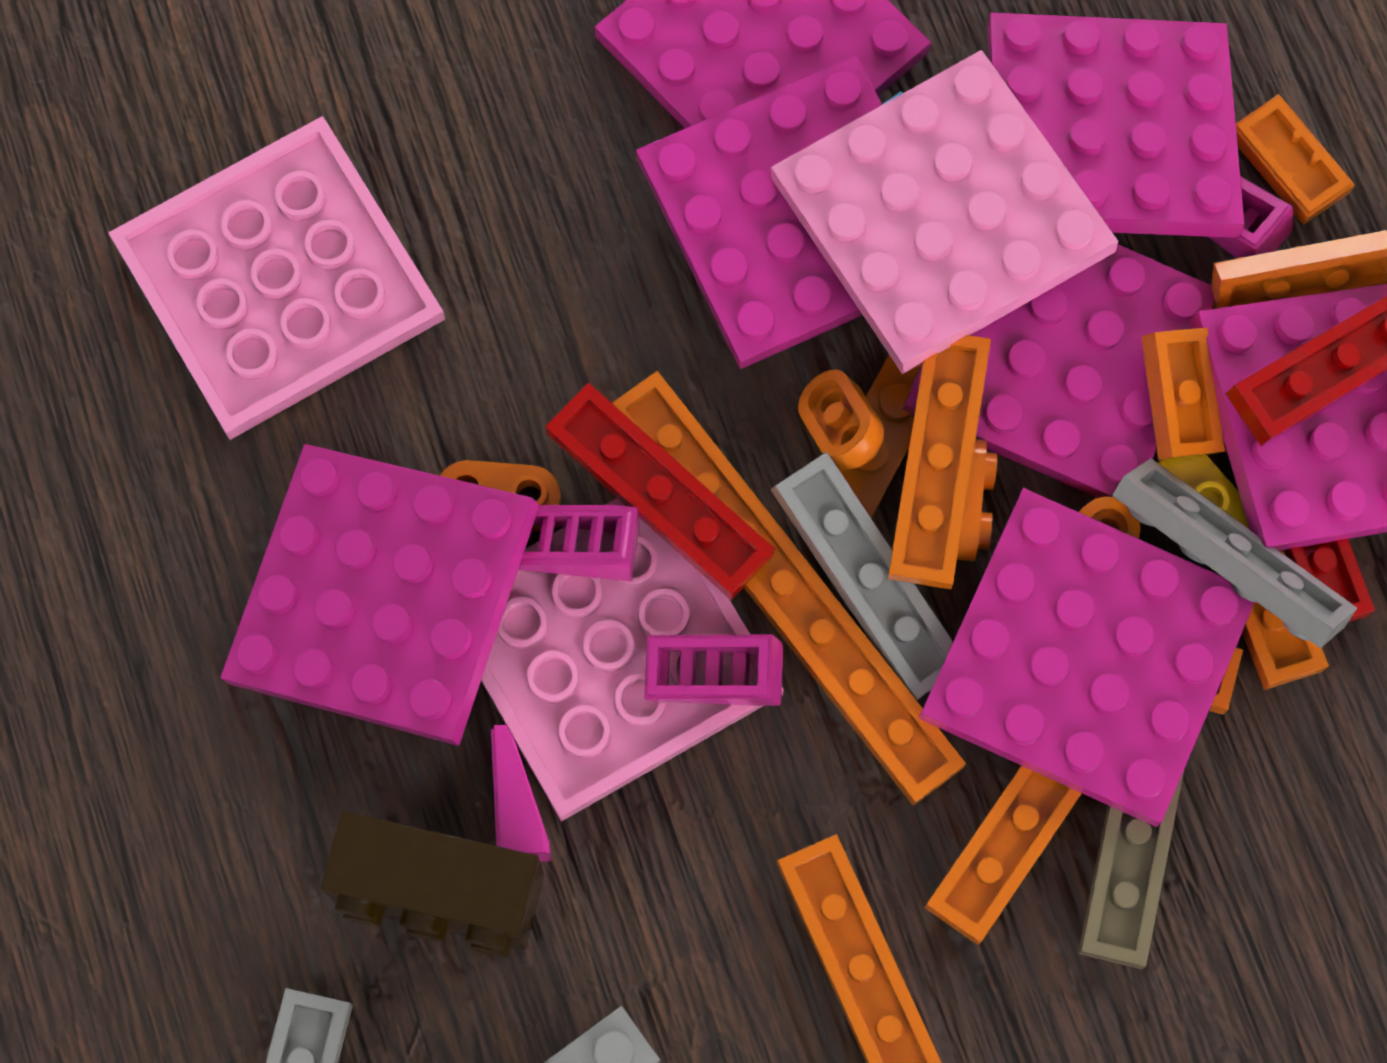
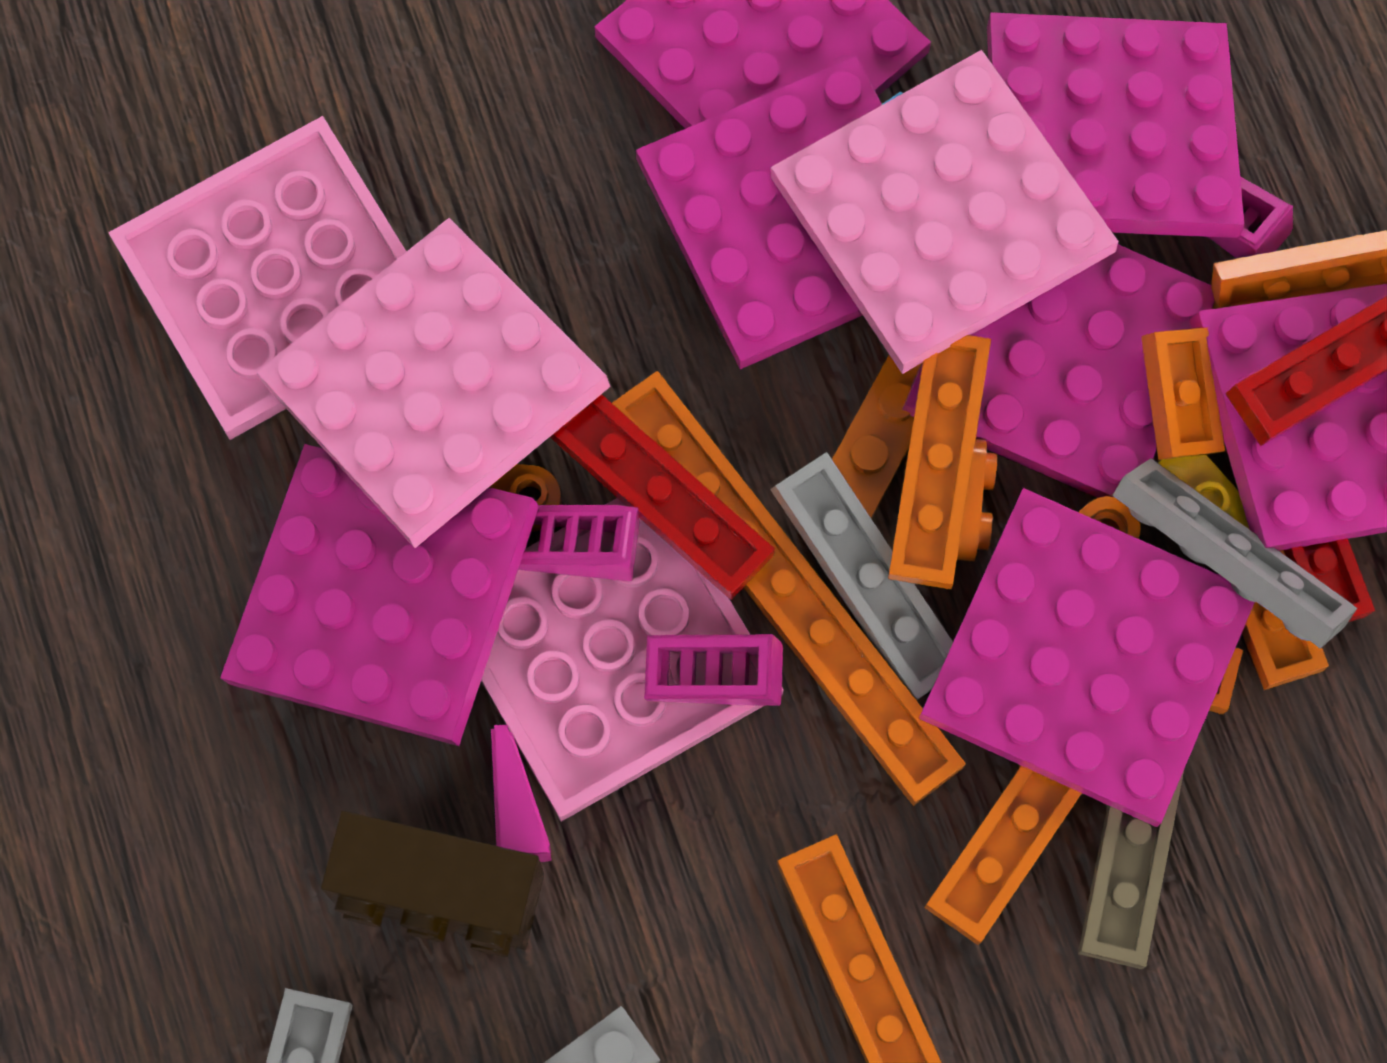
(433, 381): none -> bright pink plate
(841, 419): orange plate -> none
(1292, 159): orange plate -> none

